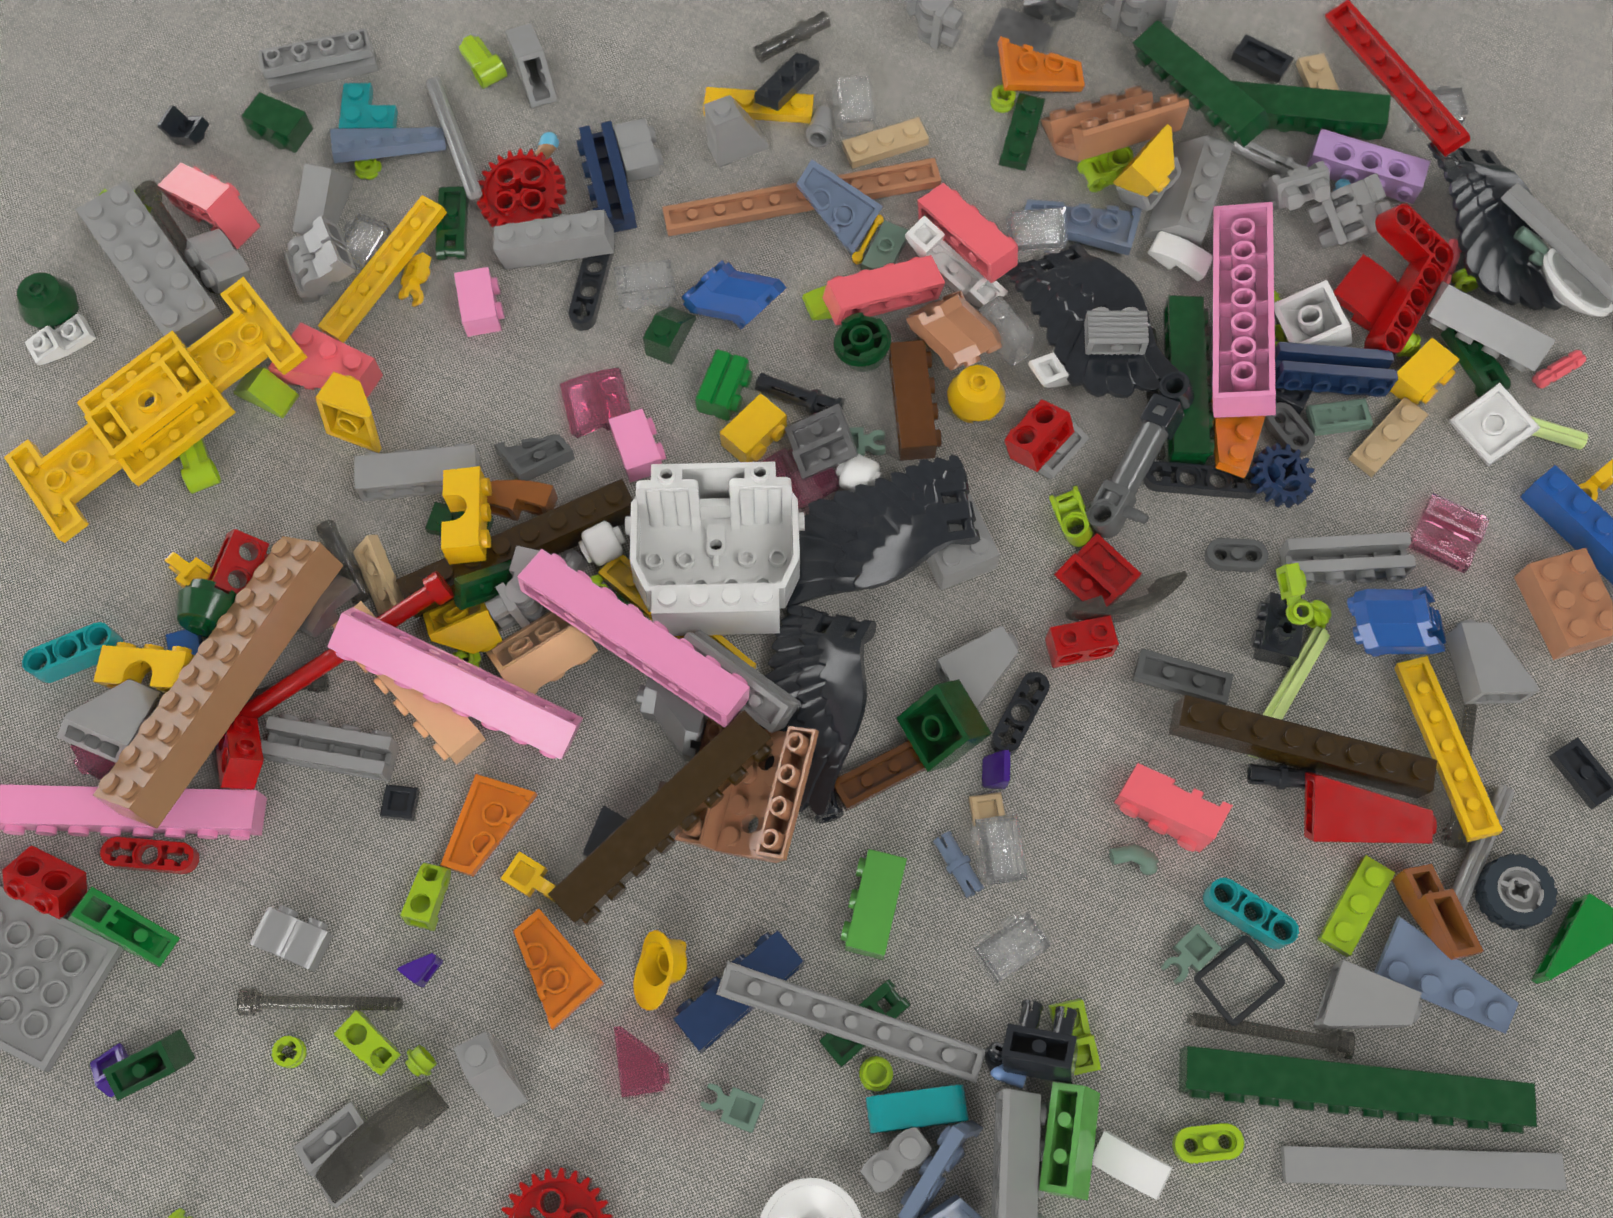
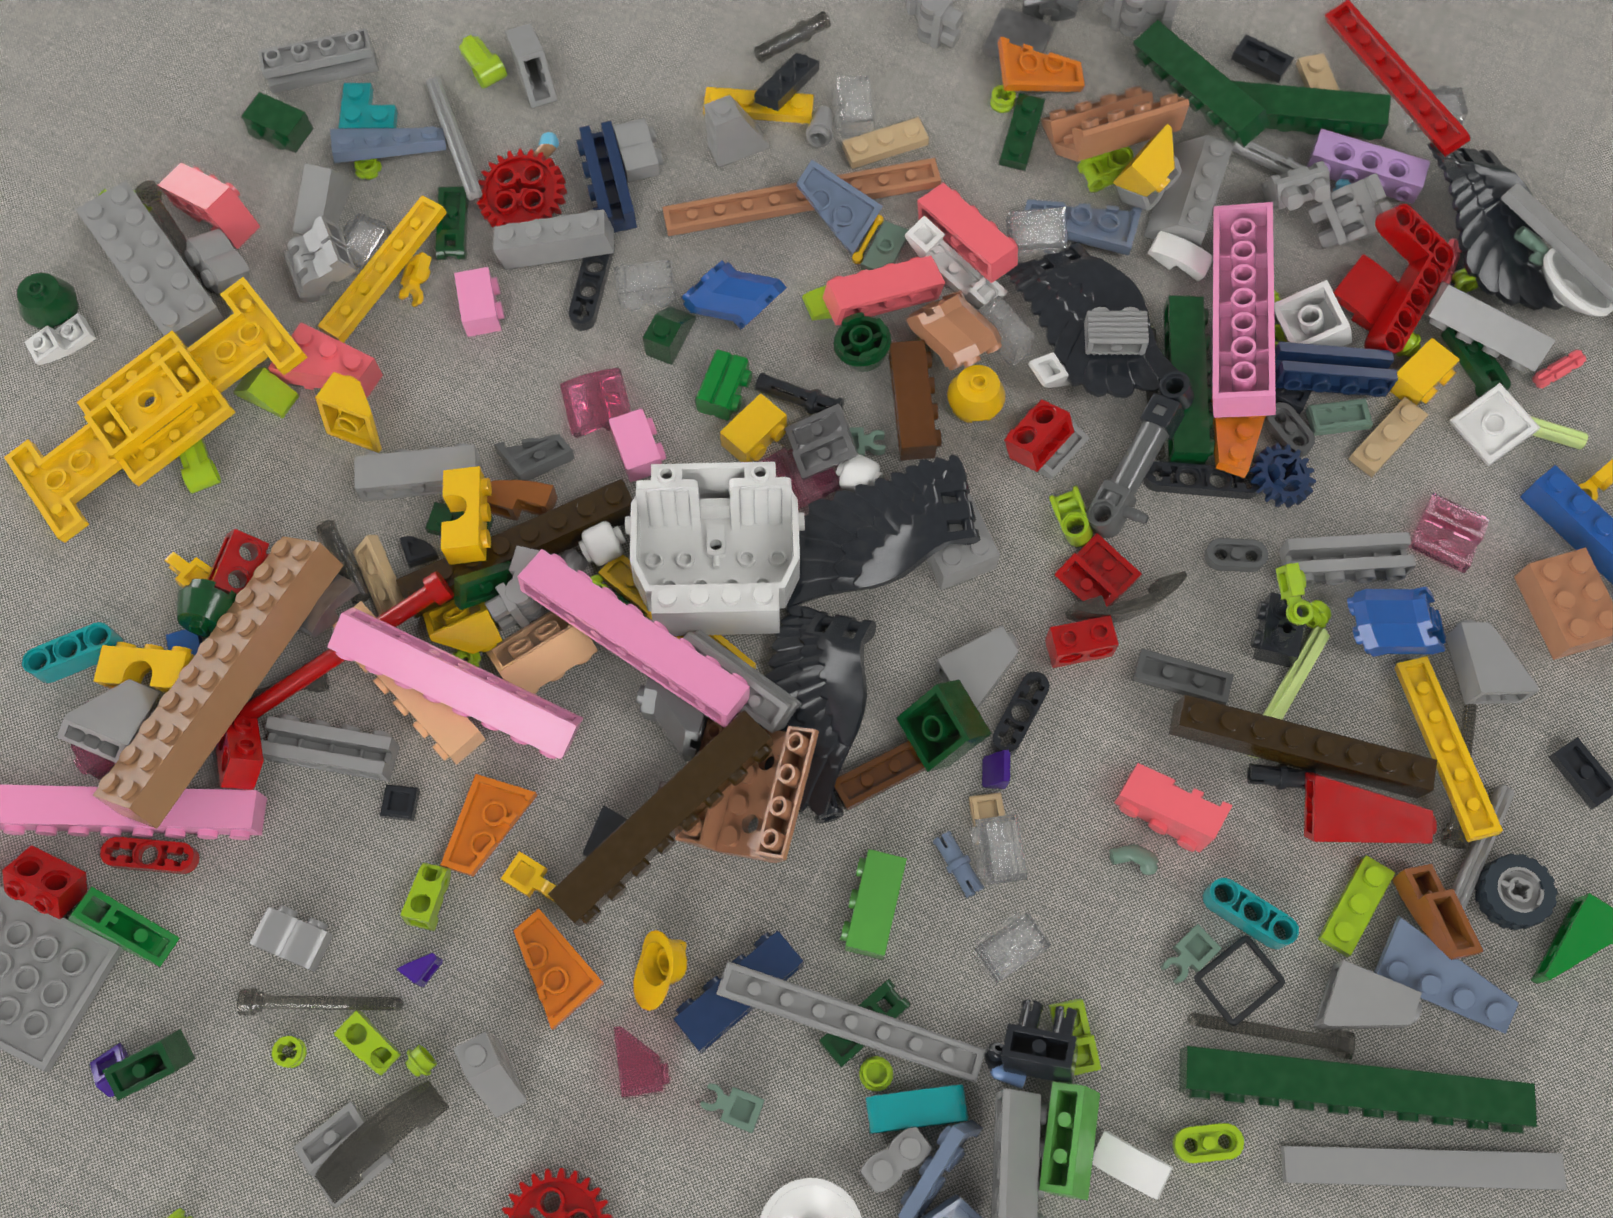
(182, 128): black bracket -> none
(417, 551): none -> black tile

